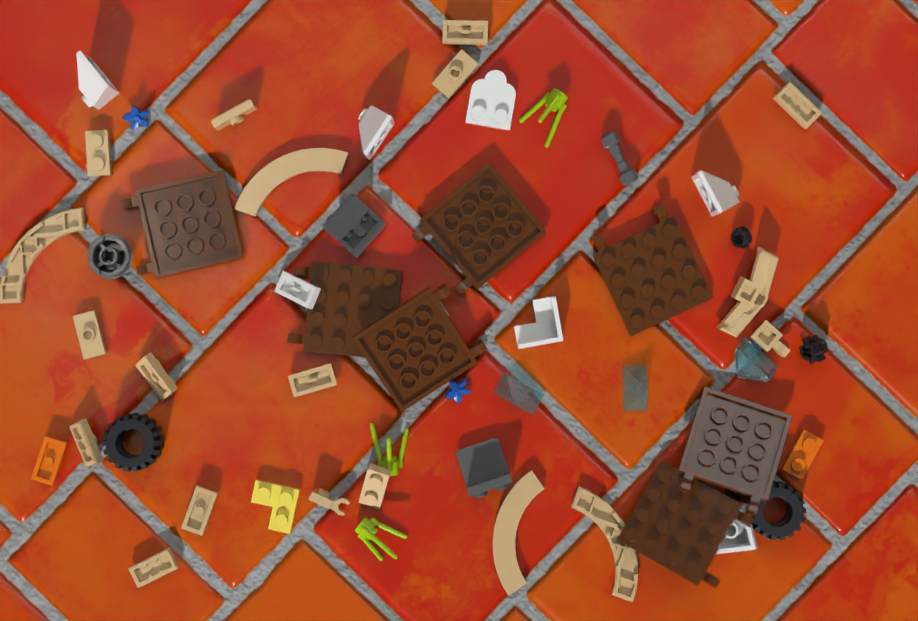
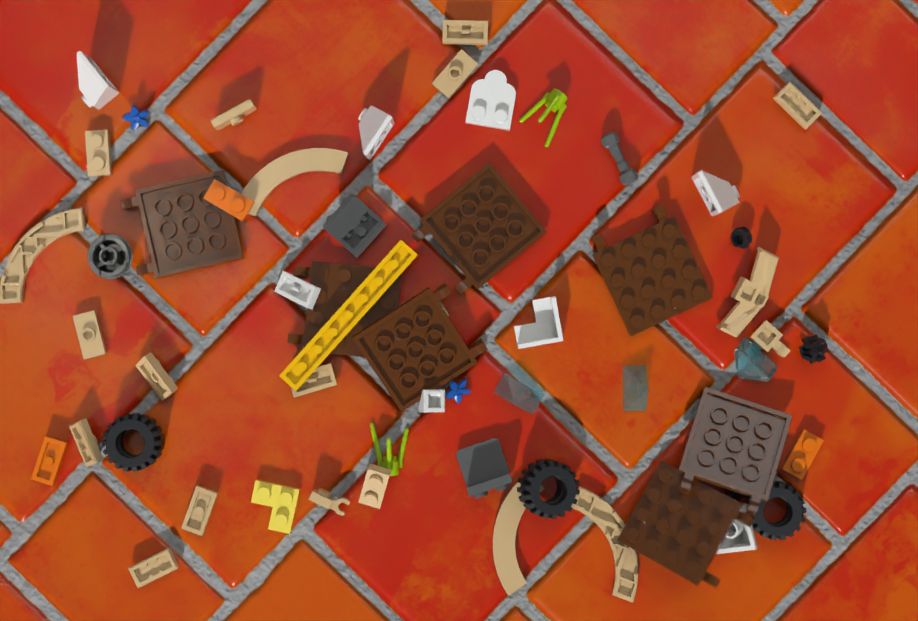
(228, 200): none -> orange plate
(348, 315): none -> yellow plate
(367, 531): lime plant -> none
(432, 400): none -> white slope
(564, 494): none -> black tyre

